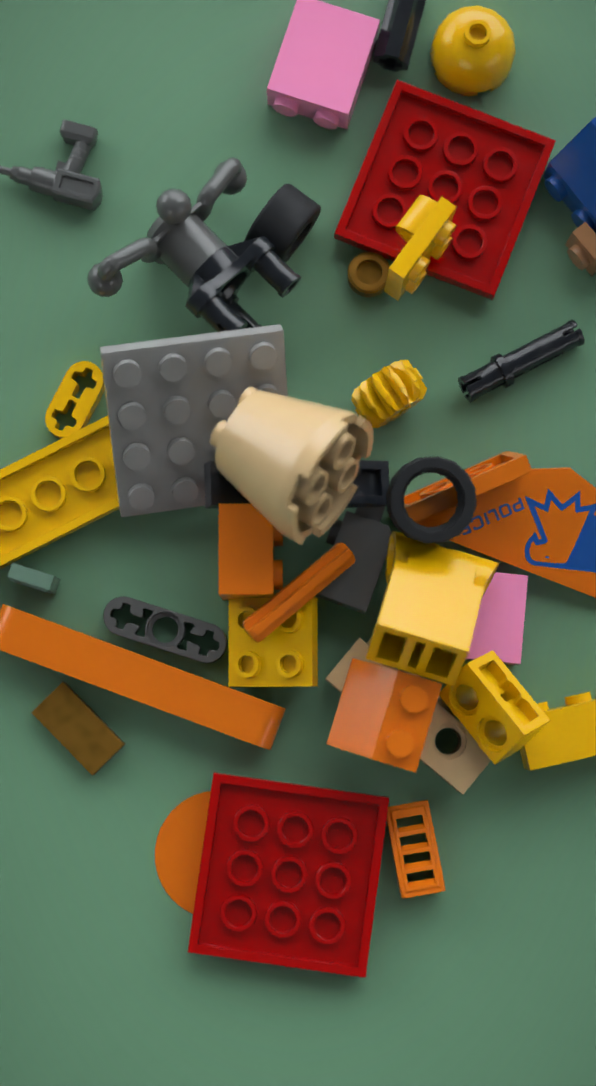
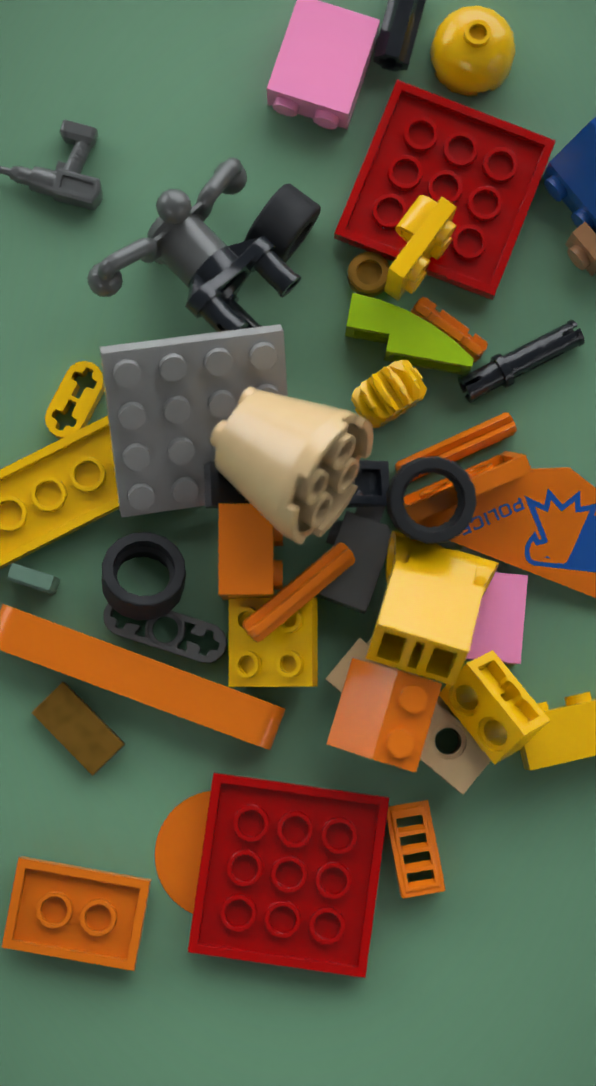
(76, 913): none -> orange plate
(143, 545): none -> black tyre
(405, 335): none -> lime slope
(451, 326): none -> orange axle
(468, 441): none -> orange axle

